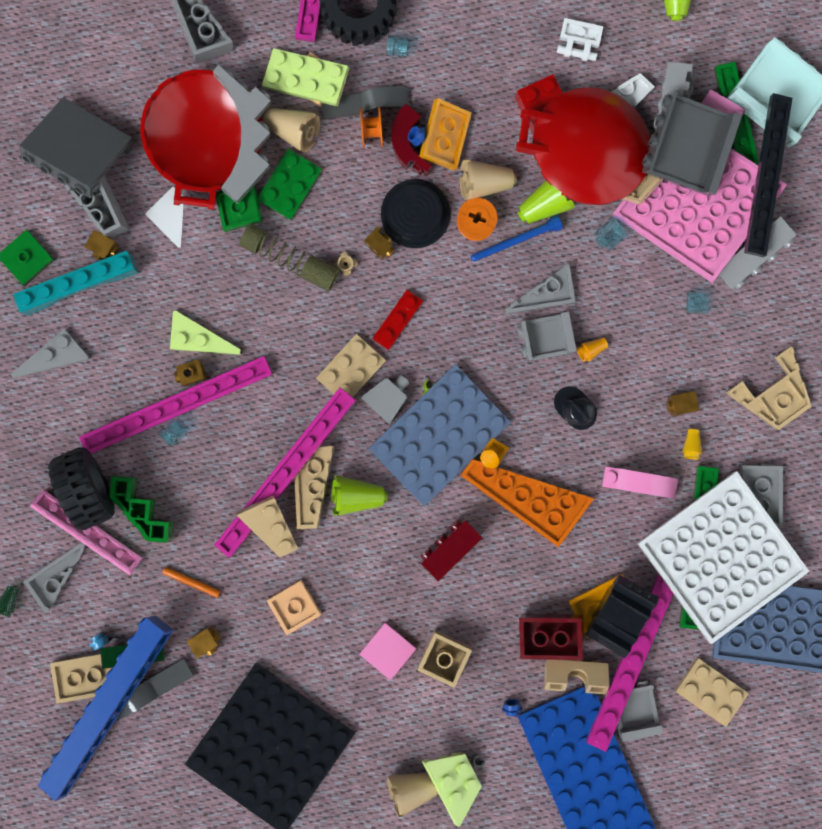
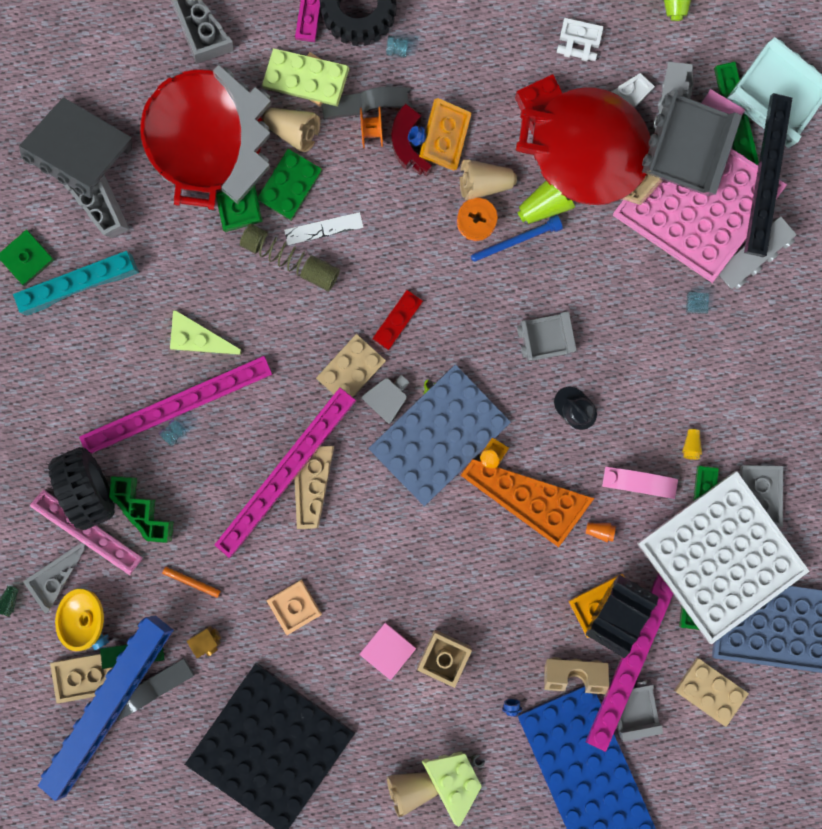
(58, 352): light grey wing -> none
(79, 620): none -> yellow dish
(101, 246): pearl gold brick -> none
(168, 217): white sticker -> none
(197, 369): pearl gold brick -> none
(269, 525): tan wing -> none
(323, 228): none -> white sticker
(340, 263): tan plate -> none
(355, 495): lime cone -> none
(379, 243): pearl gold brick -> none
(415, 213): black piece -> none
(450, 549): dark red brick -> none
(552, 636): dark red brick -> none
(553, 292): light grey wing -> none
(589, 350): light orange cone -> none
(602, 531): none -> orange cone
(617, 234): clear light blue brick -> none
(682, 403): pearl gold brick -> none
(780, 401): tan wing -> none

